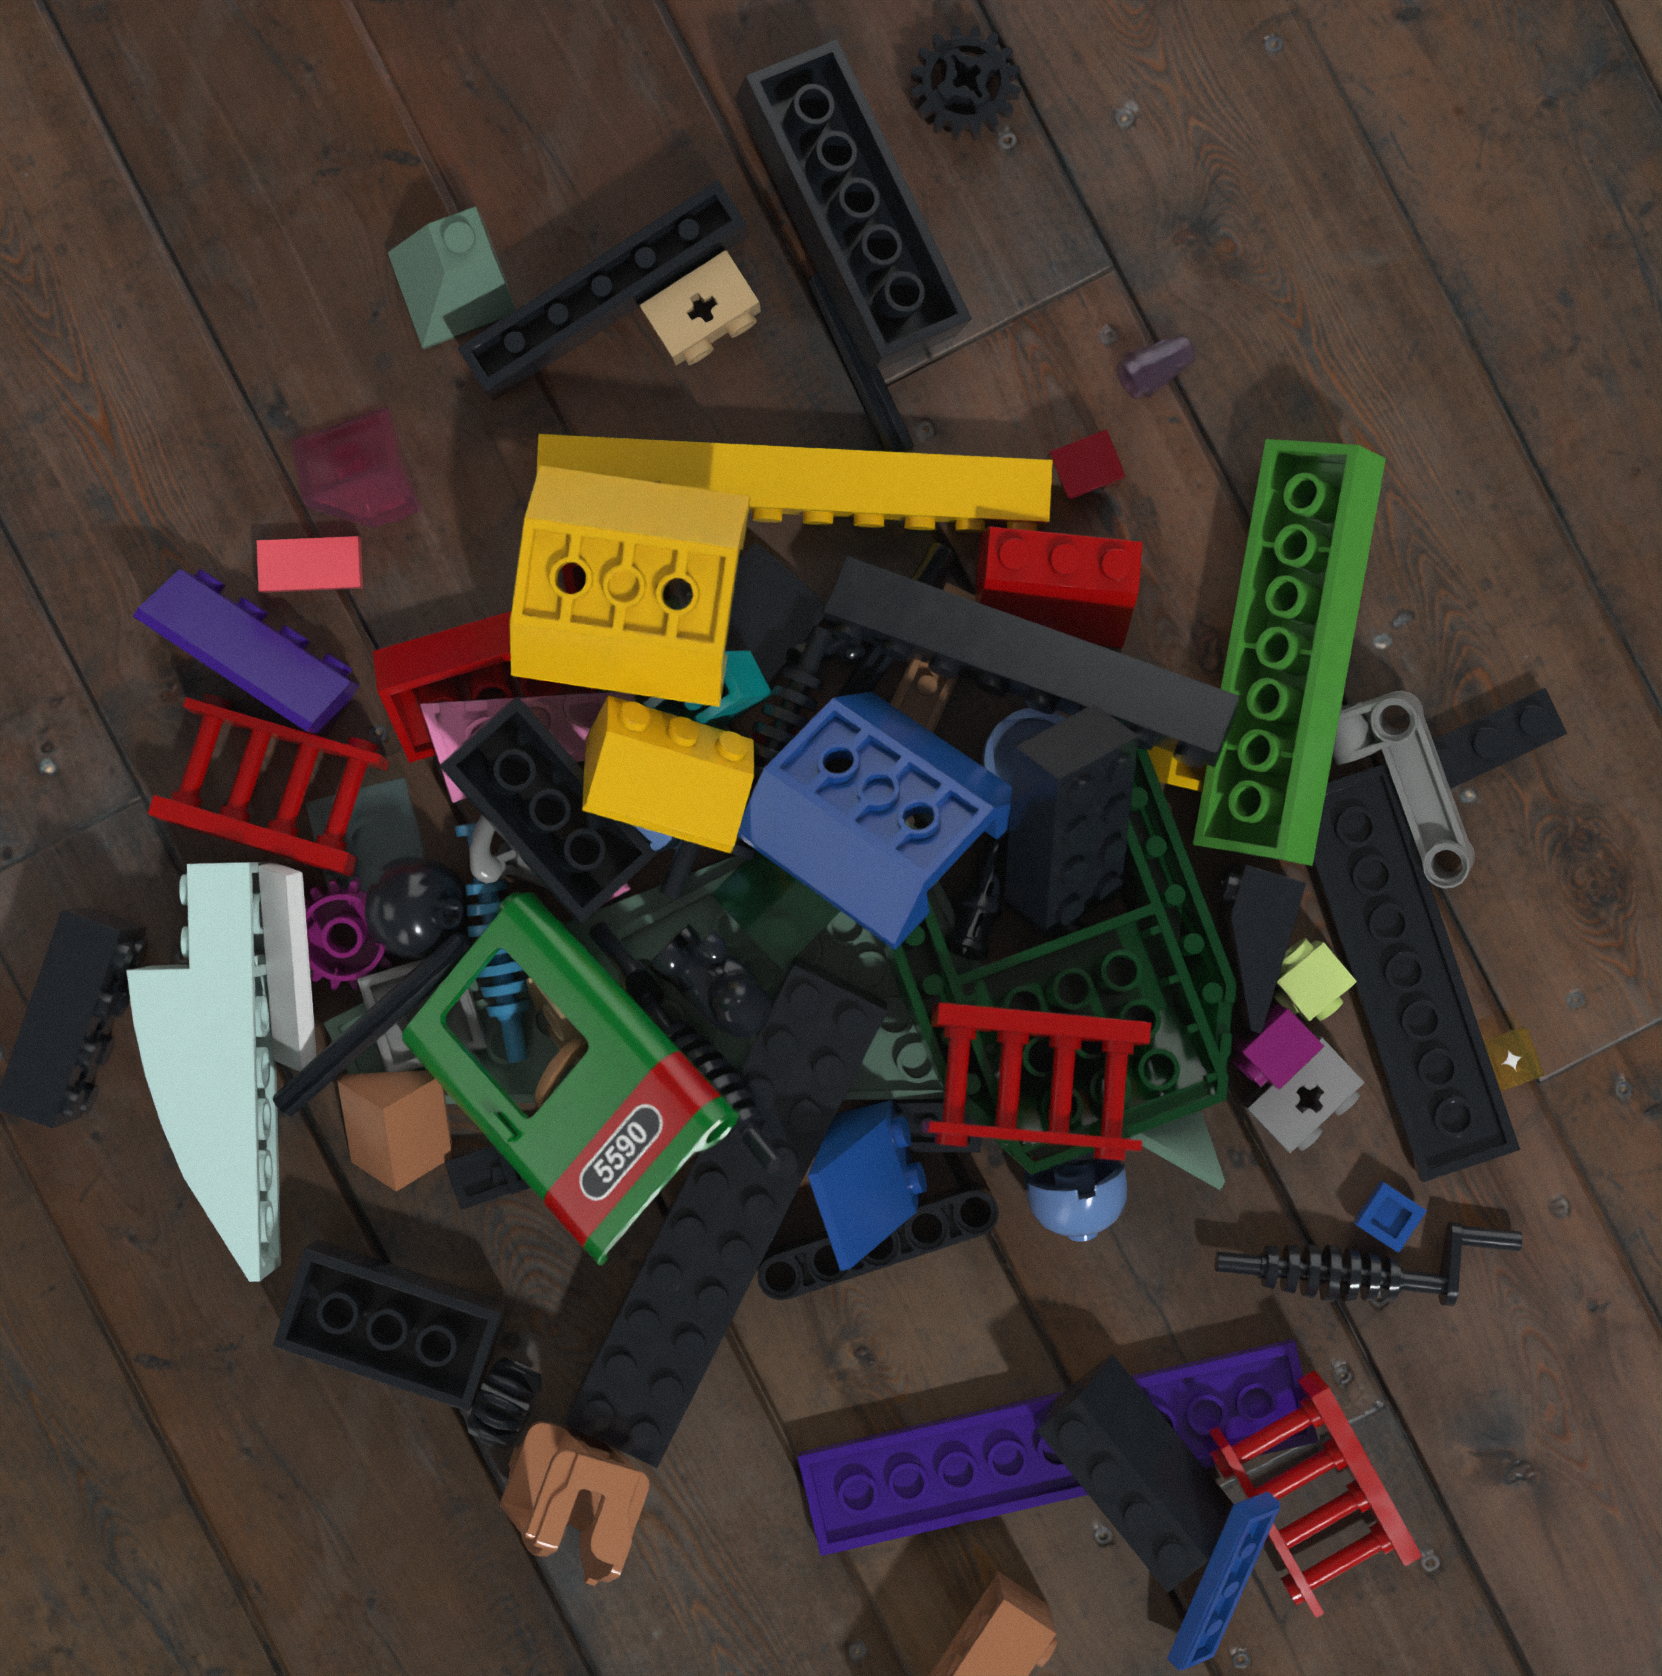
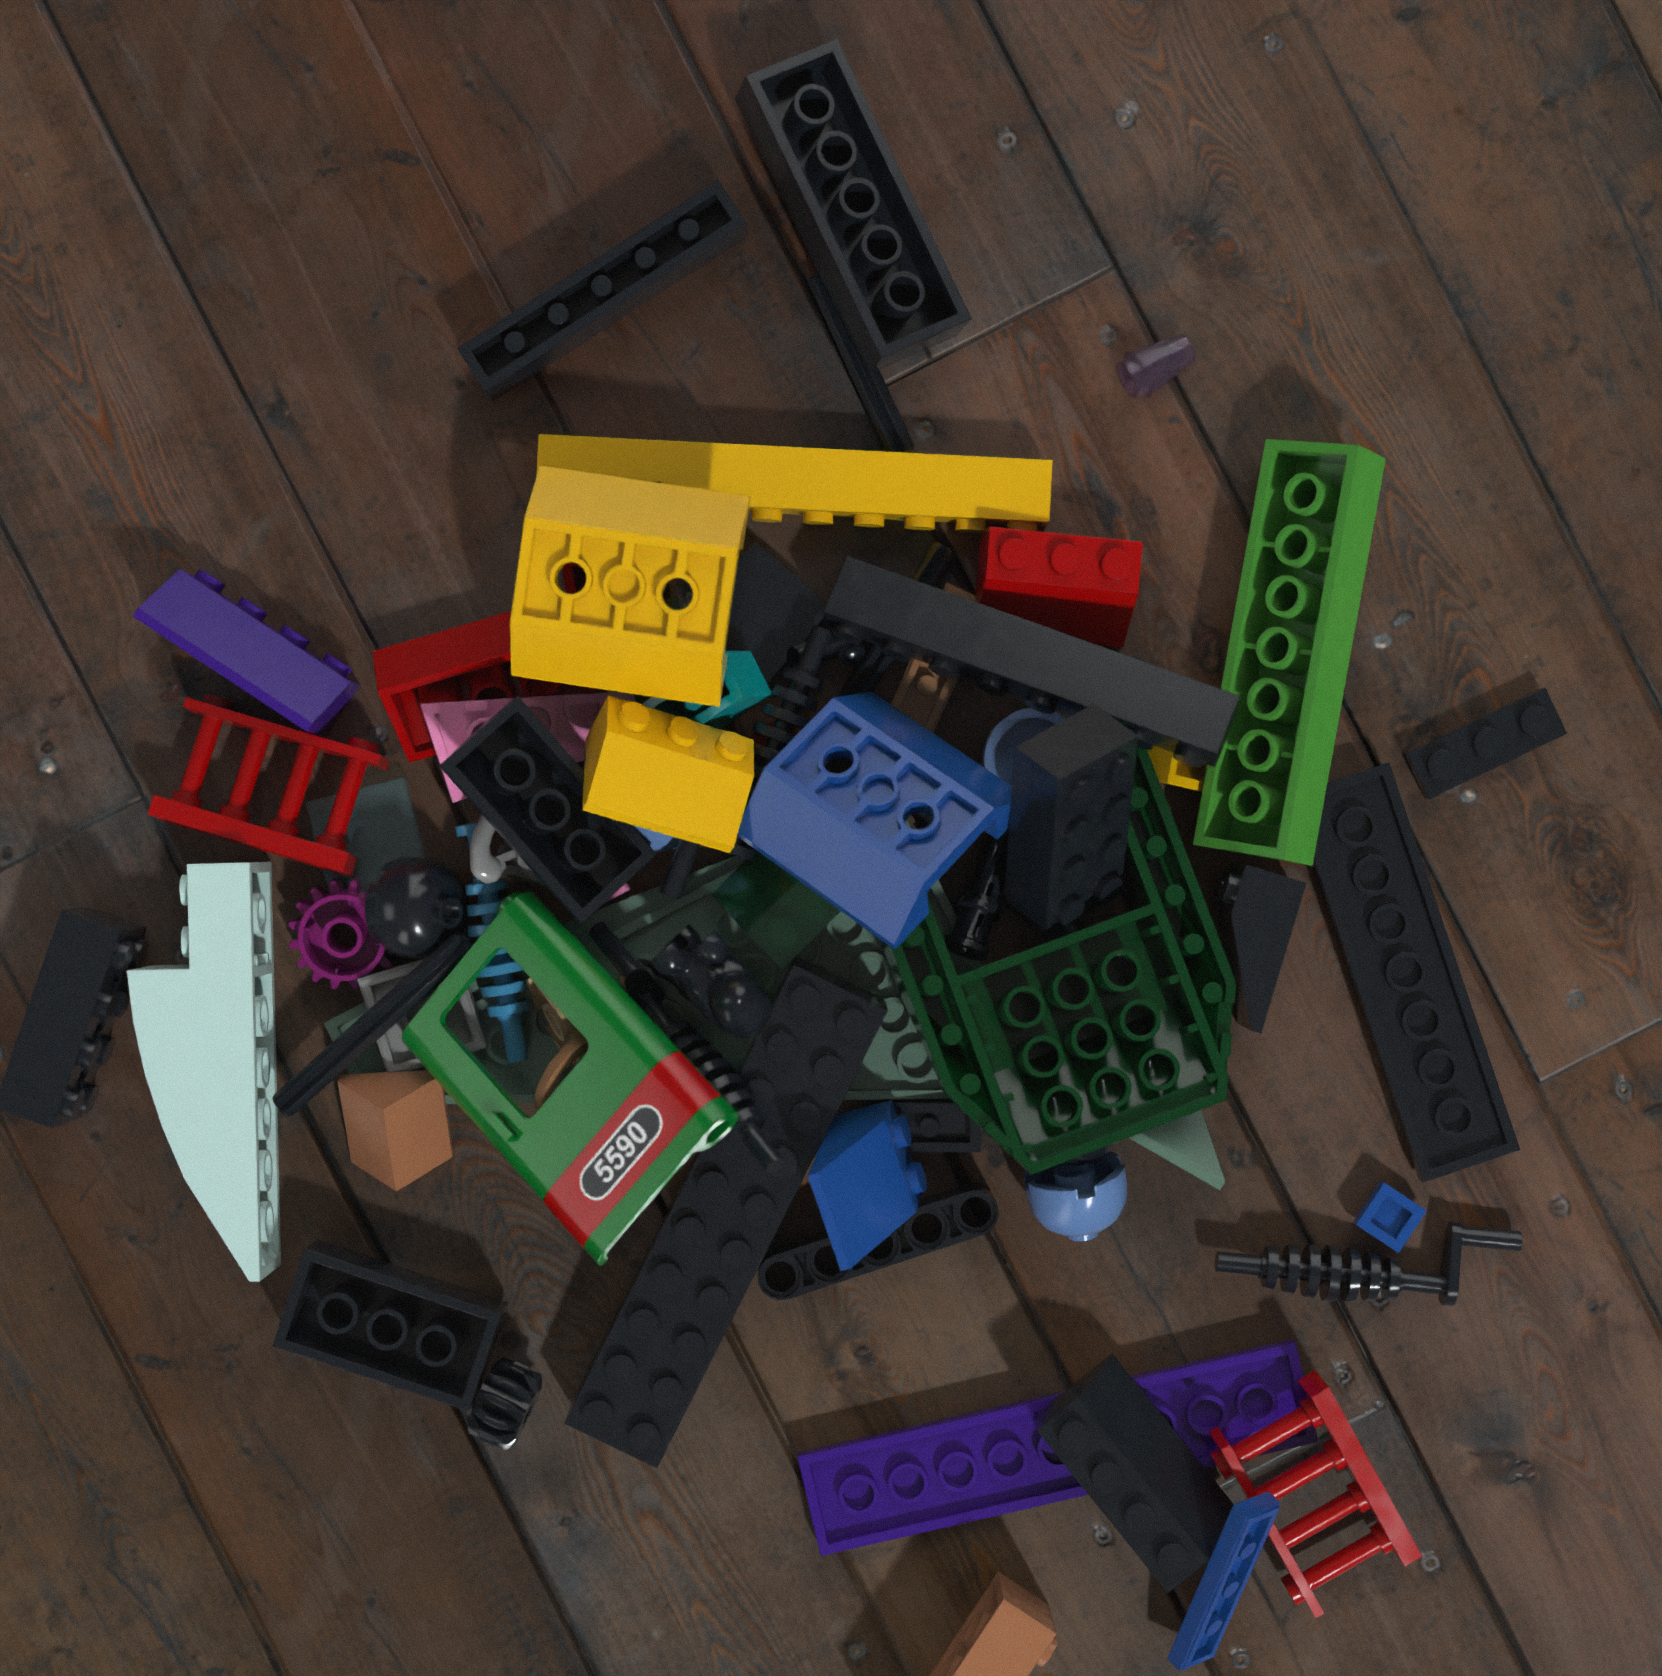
(287, 965): white tile -> none
(309, 564): coral tile -> none
(357, 471): clear pink slope -> none
(451, 278): sand green slope -> none
(482, 1177): black slope -> none
(577, 1481): nougat animal -> none
(711, 284): tan brick -> none
(956, 64): black gear -> none
(1065, 1035): red fence -> none
(1087, 465): dark red panel -> none
(1277, 1051): magenta brick -> none
(1300, 1125): light grey brick -> none
(1311, 980): yellowish green brick -> none
(1415, 774): light grey piece -> none
(1513, 1058): clear yellow tile -> none

